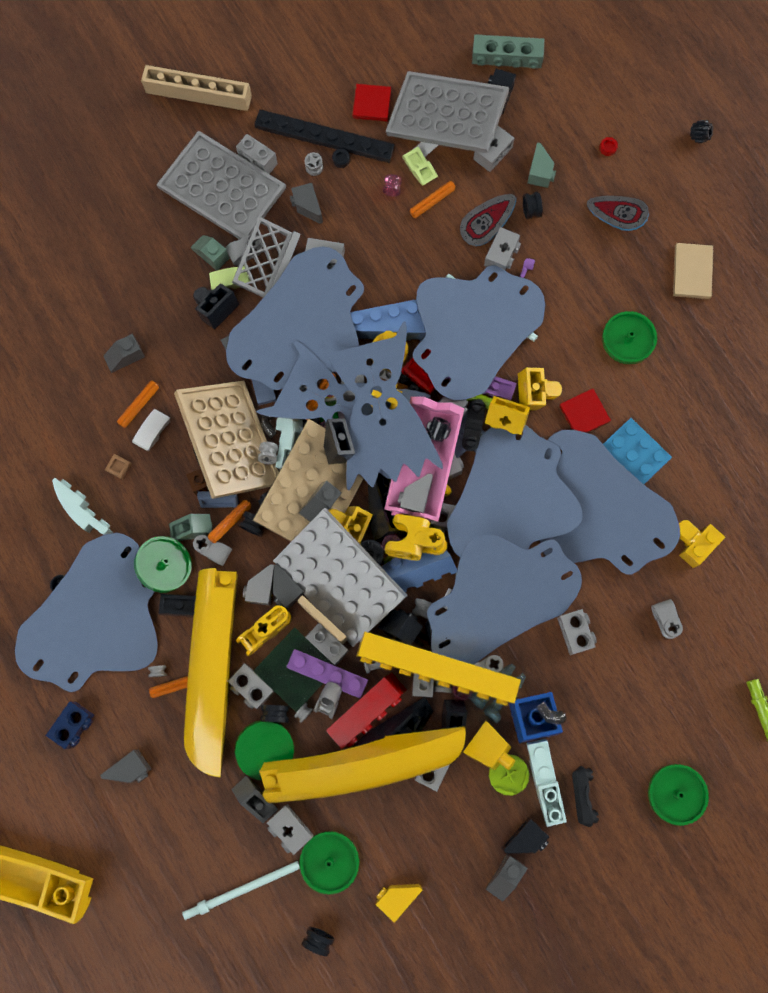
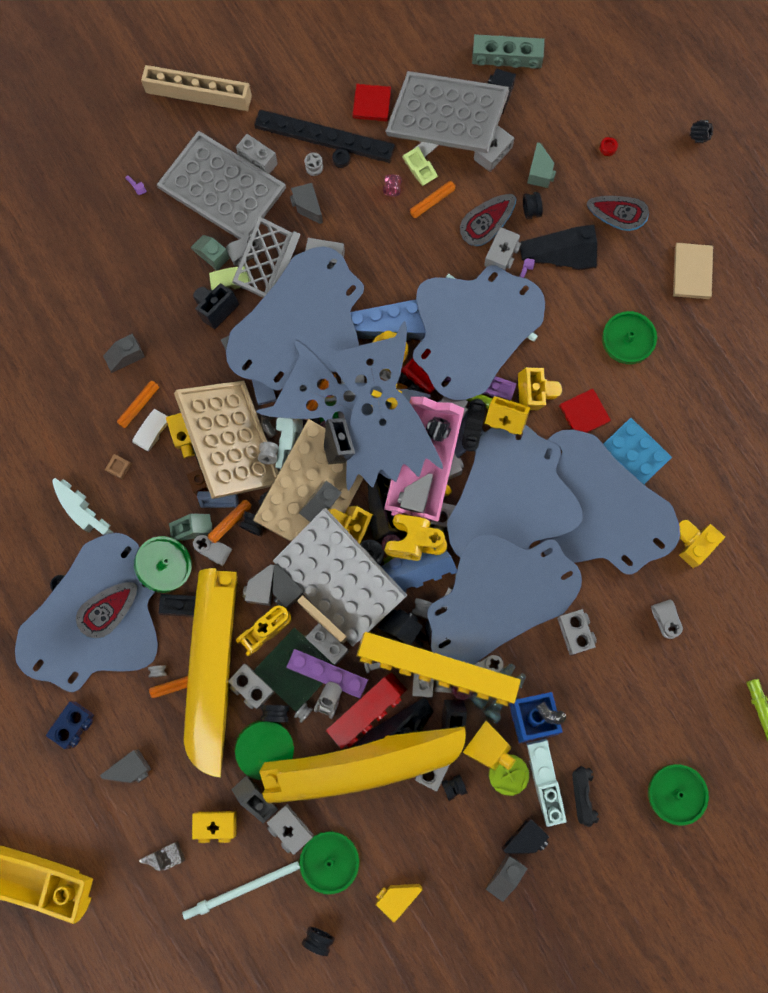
(105, 610): none -> shield
(139, 188): none -> medium lavender hand
(165, 857): none -> clear smoke slope
(178, 429): none -> yellow torso
(224, 819): none -> yellow brick
(454, 787): none -> black wheel
(568, 248): none -> black wedge

